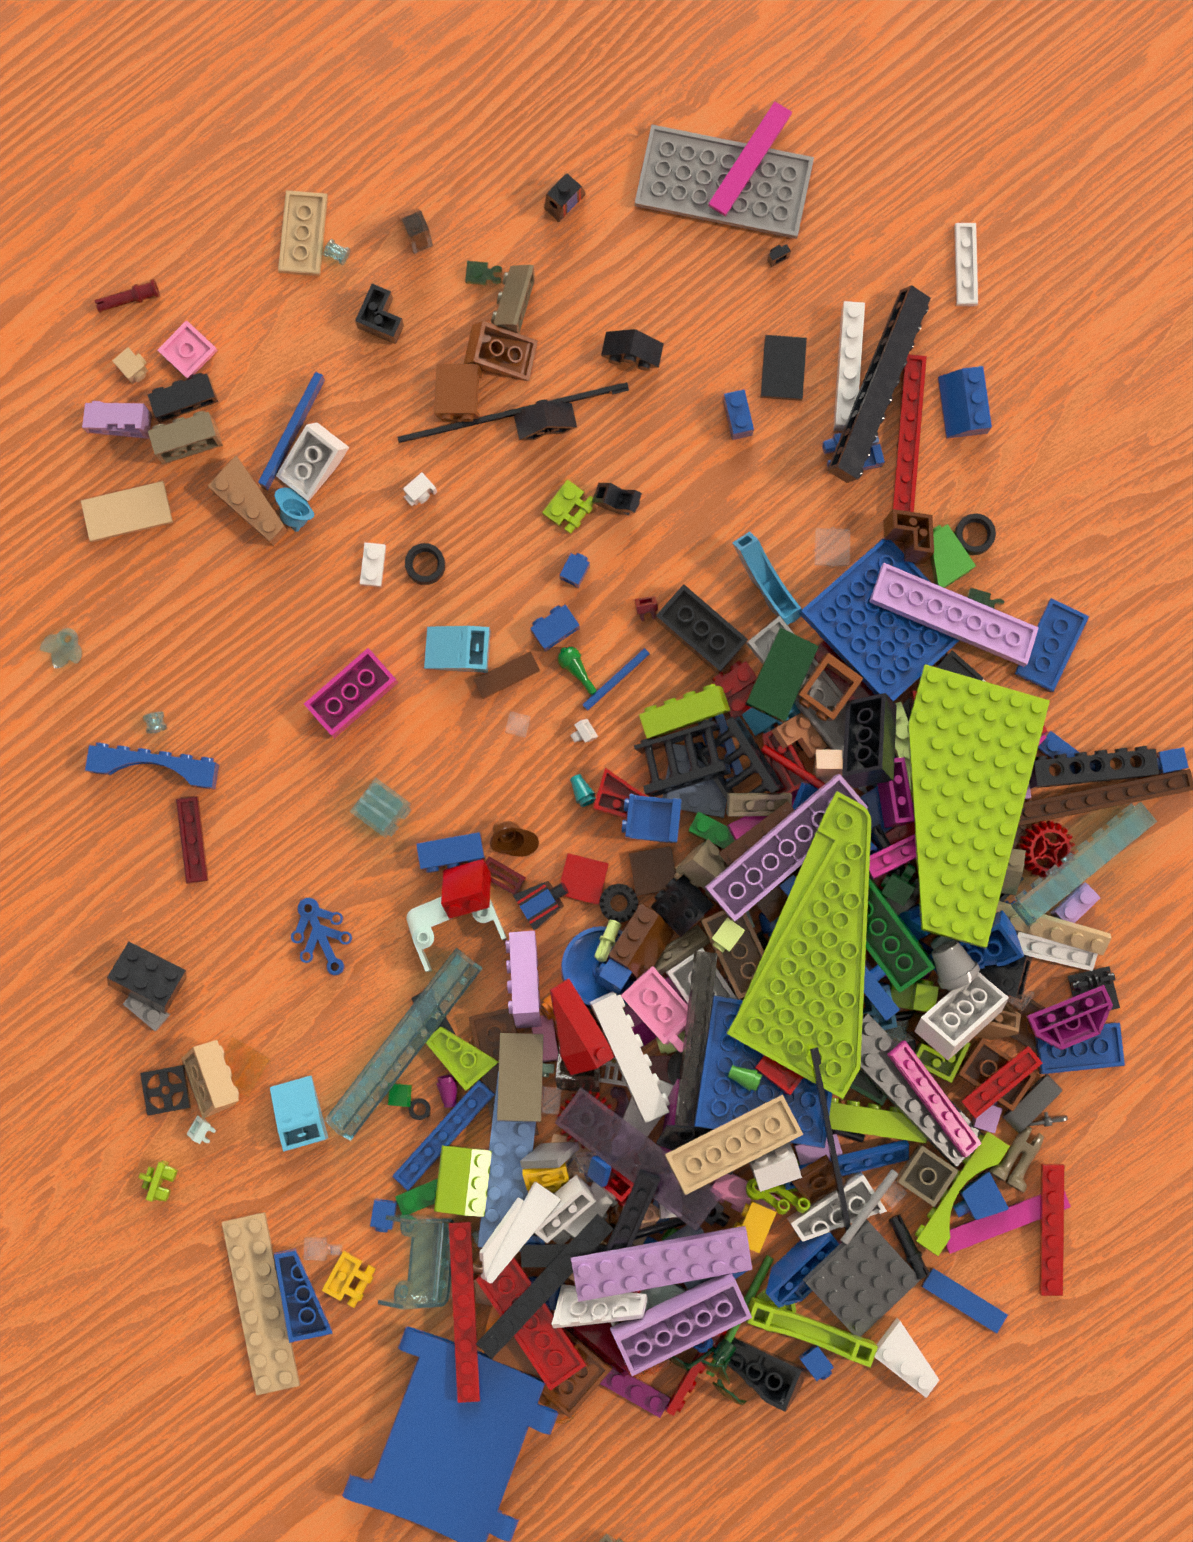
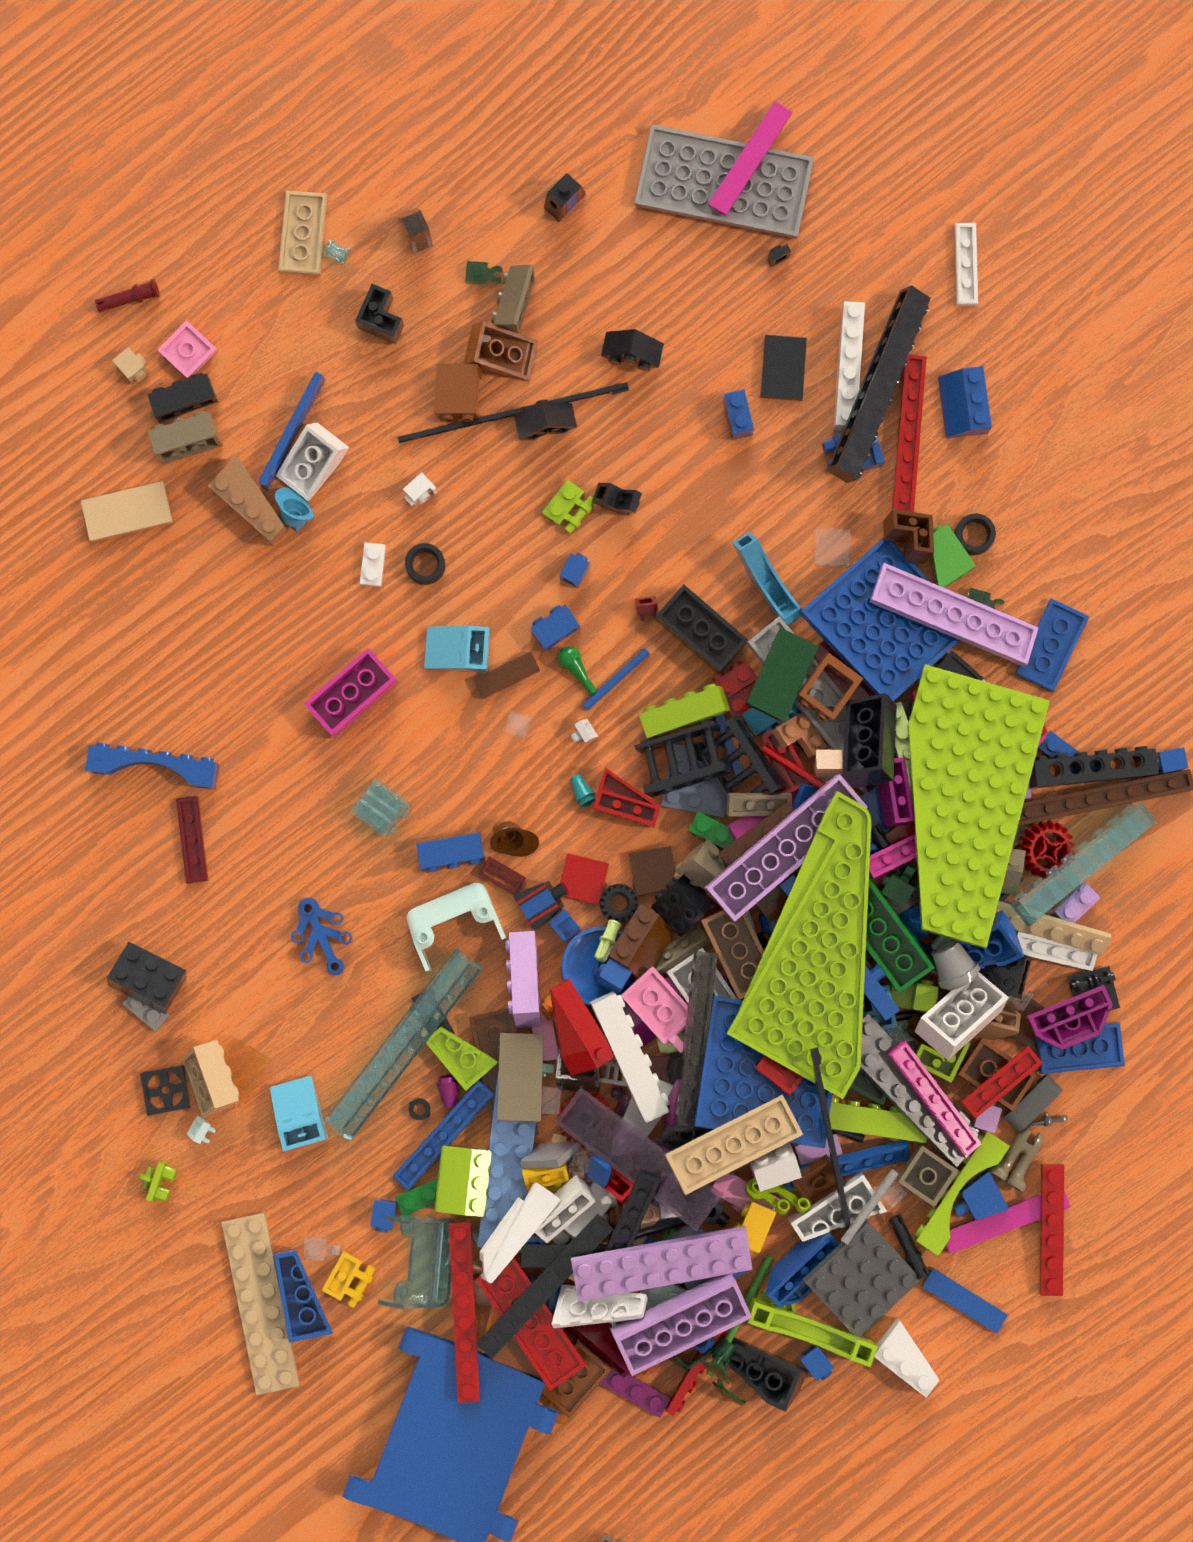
(60, 650): clear light blue plate -> none
(117, 419): lavender wedge -> none
(154, 722): clear light blue wheel -> none
(400, 1095): green tile -> none
(466, 888): red brick -> none
(564, 925): none -> blue panel
(652, 818): blue panel -> none
(727, 935): yellowish green brick -> none
(745, 1077): bright green cone -> none

